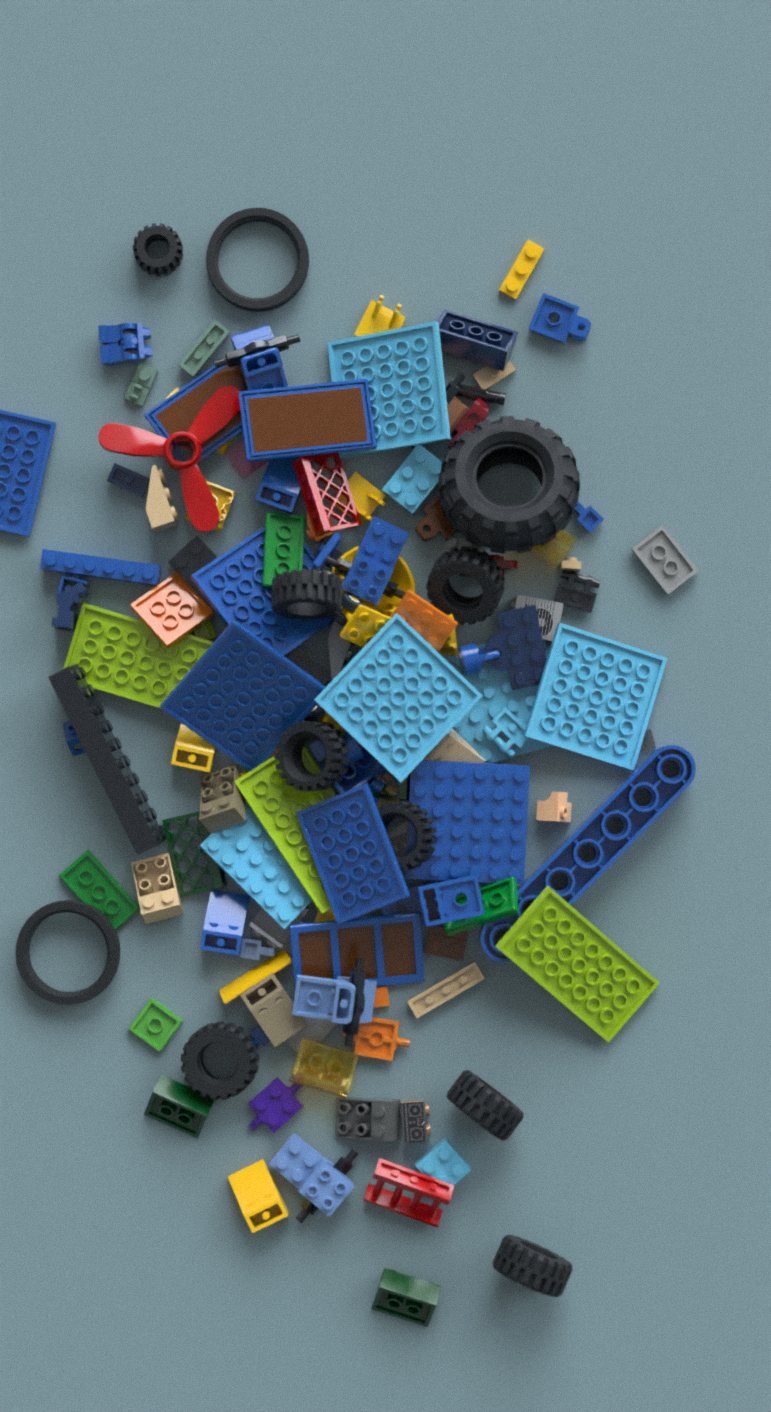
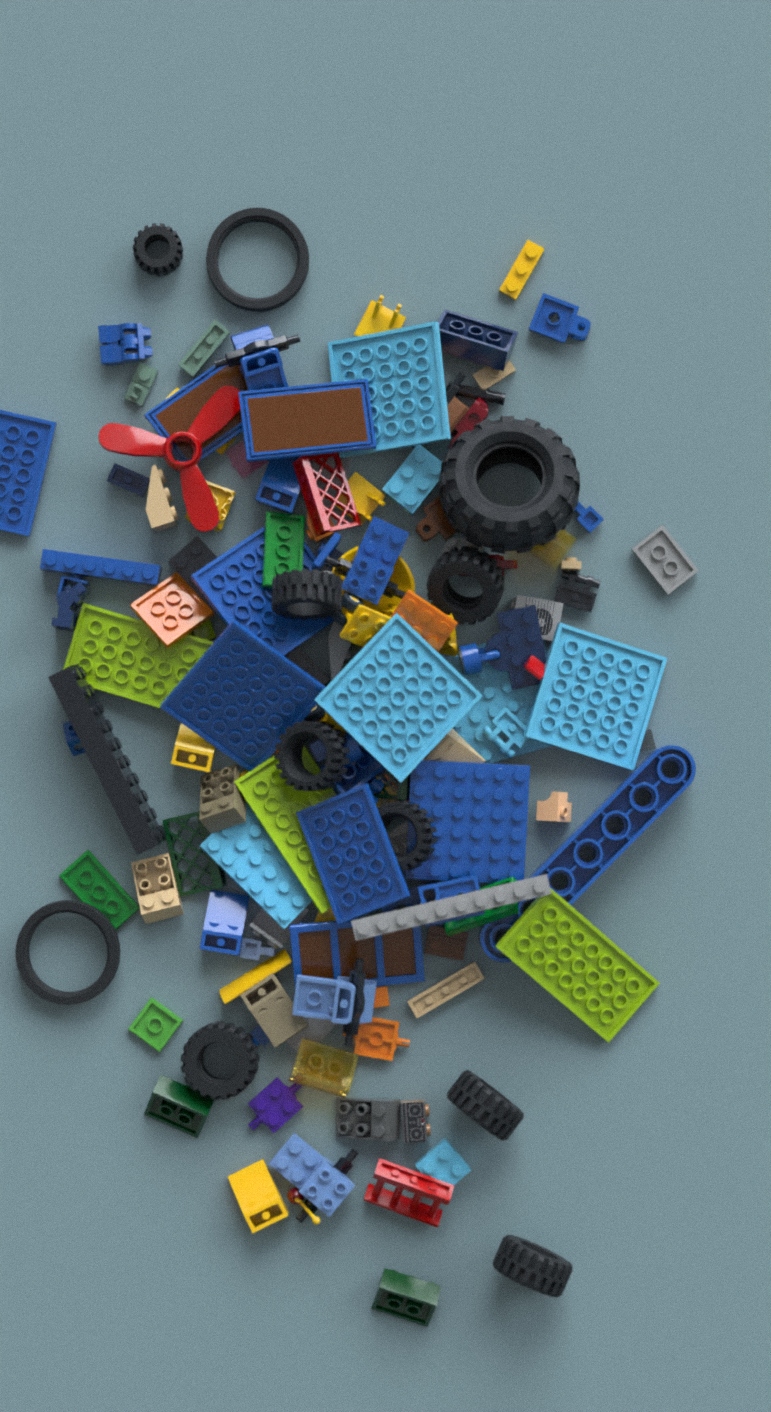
(297, 1198): none -> hinge
(451, 907): none -> light grey plate
(535, 667): none -> red slope

